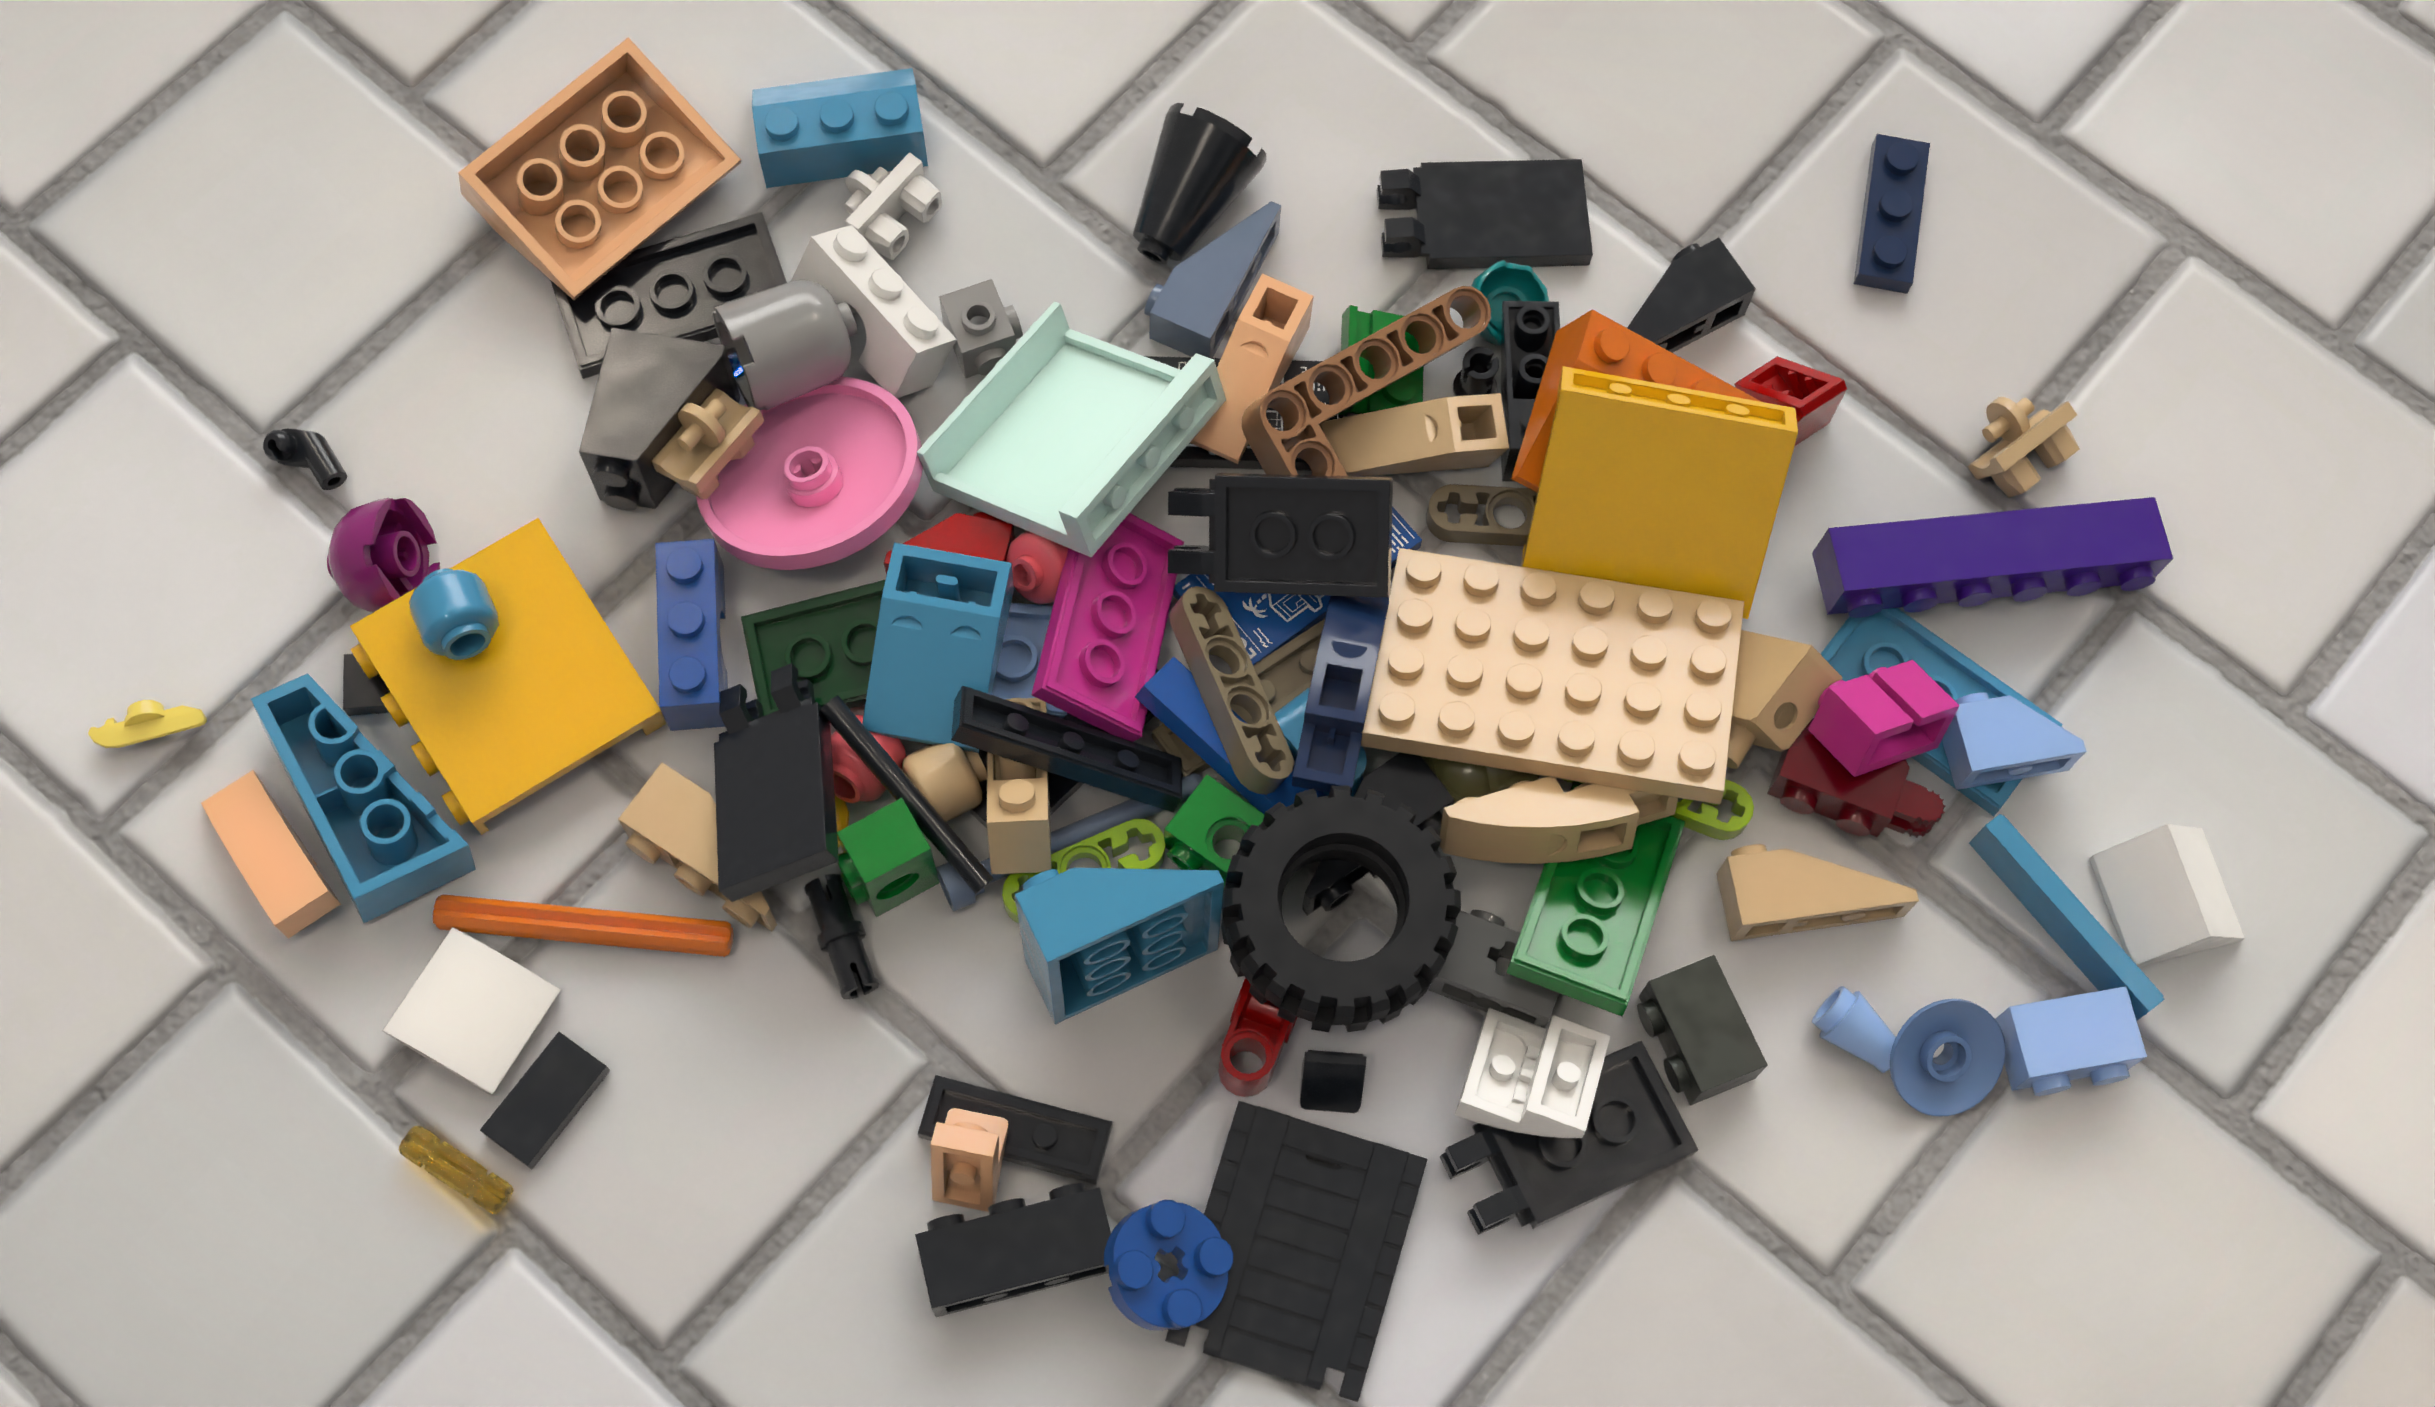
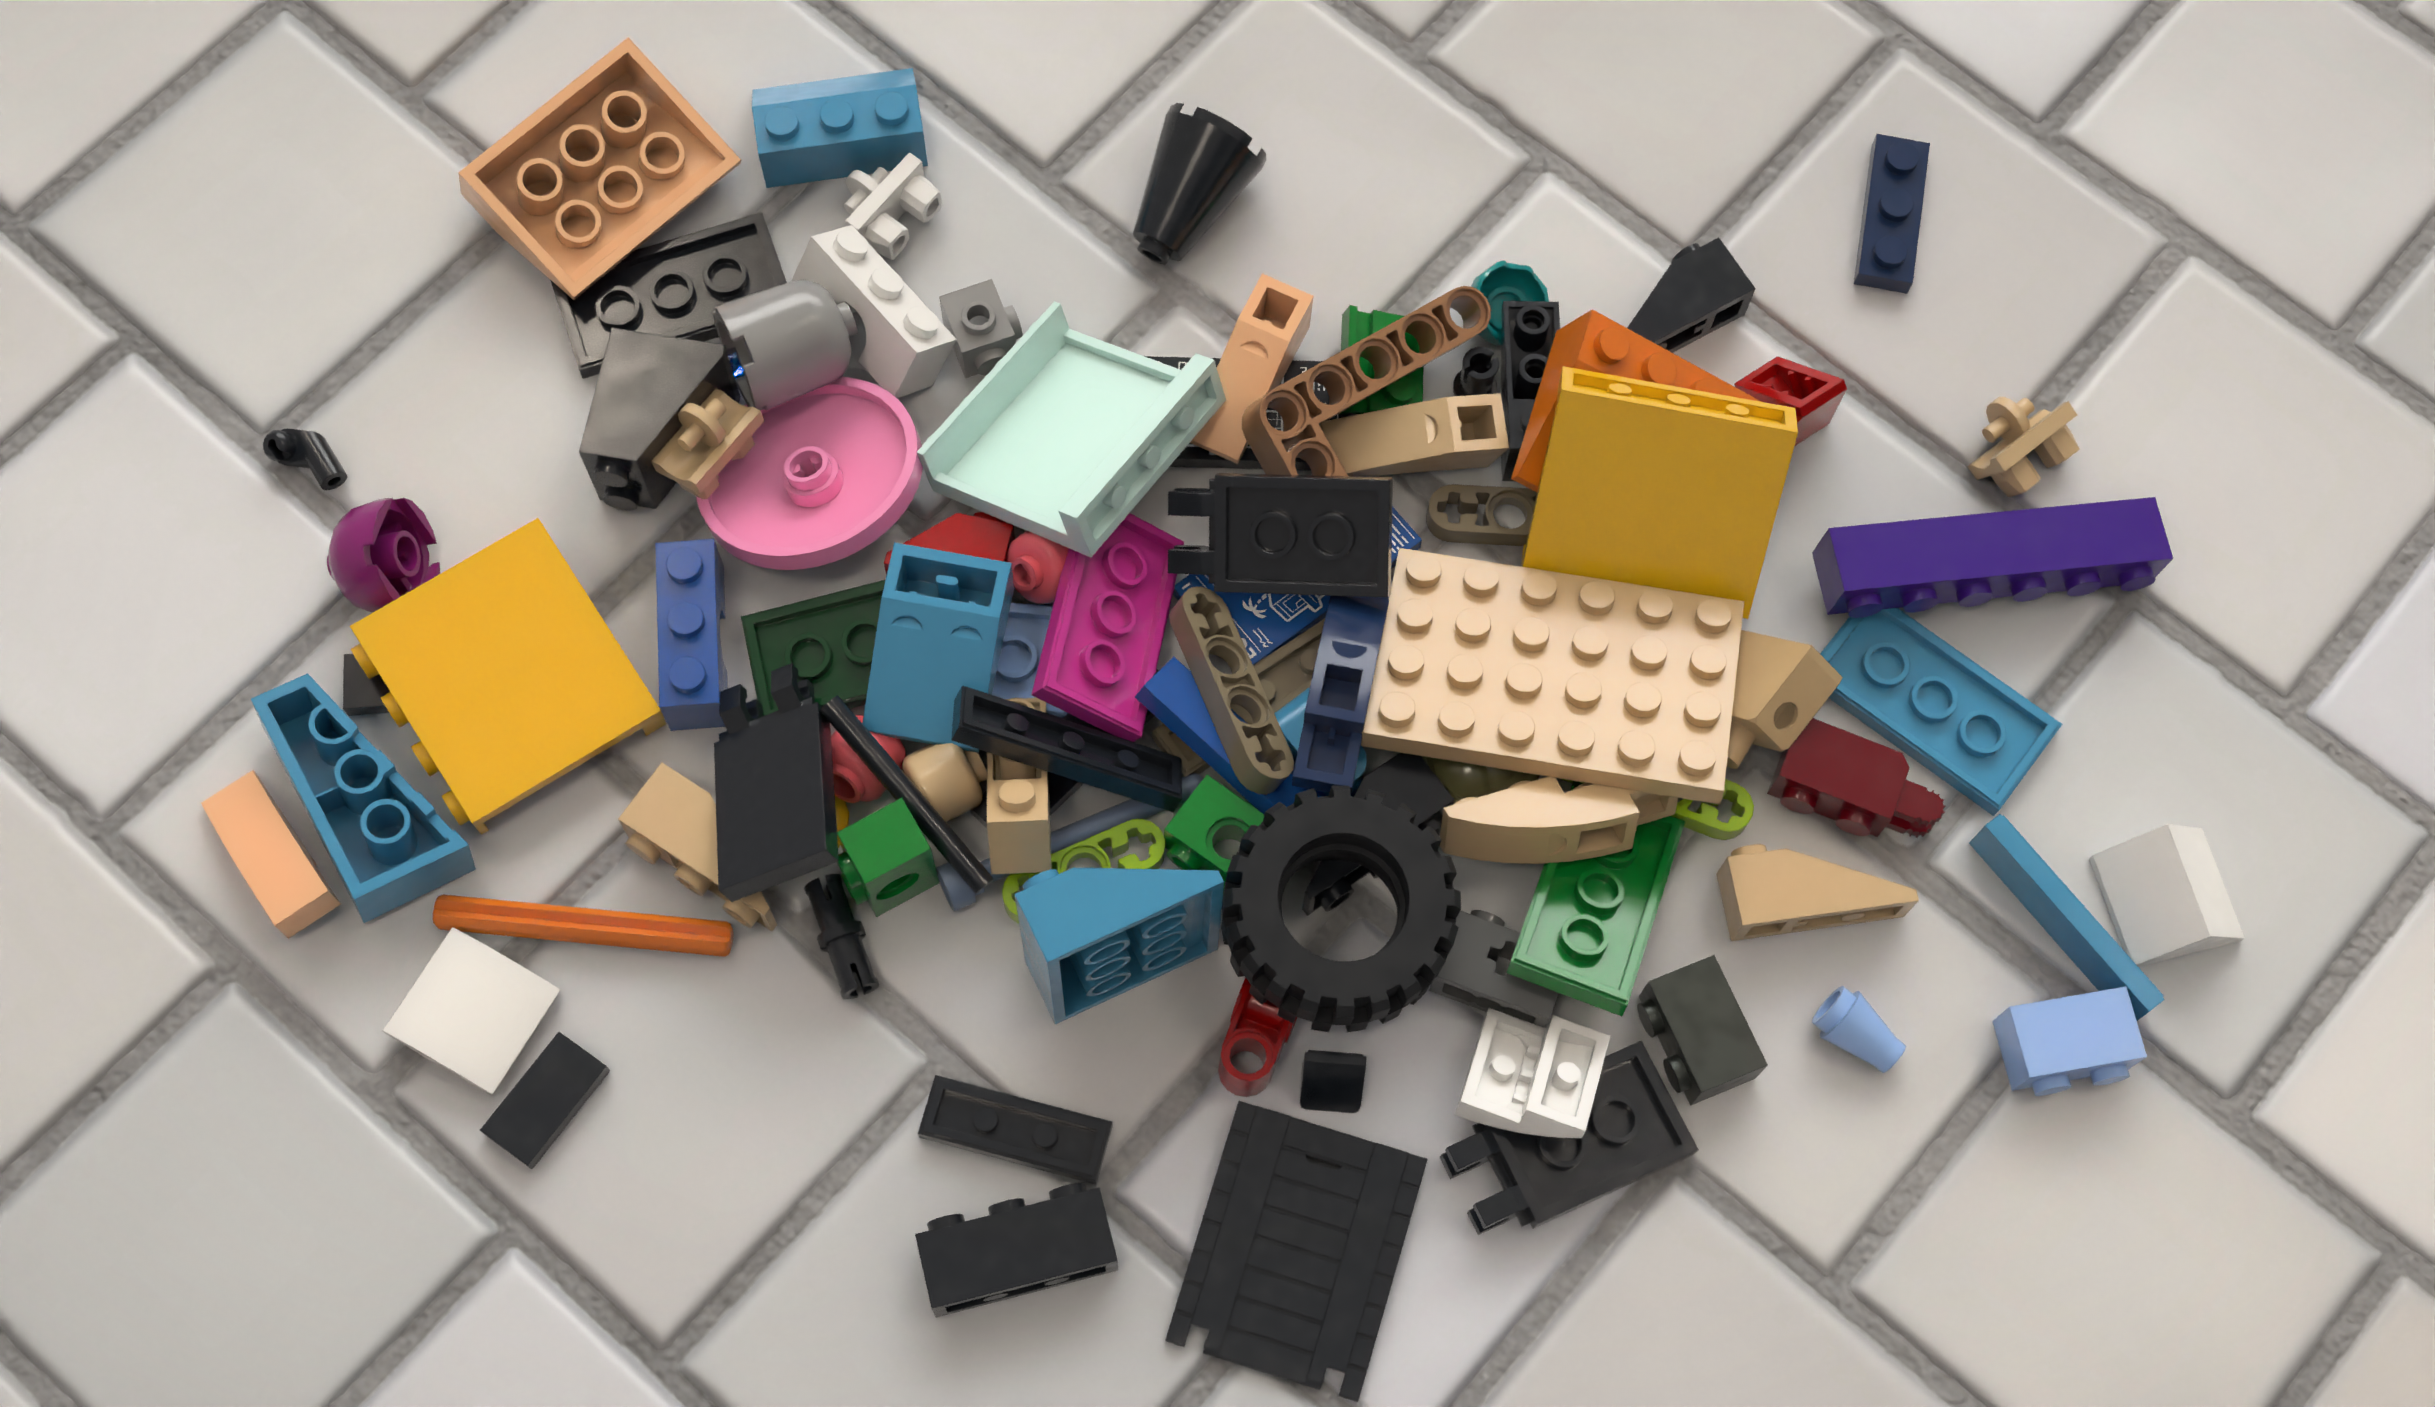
(145, 722): light yellow piece -> none
(454, 613): dark azure head -> none
(456, 1169): clear yellow axle -> none
(967, 1158): light nougat slope -> none
(1133, 1271): blue plate -> none
(1210, 285): sand blue slope -> none
(1488, 213): black tile -> none
(1882, 717): dark pink piece -> none
(1963, 1070): medium blue dish -> none
(2005, 742): light blue slope -> none

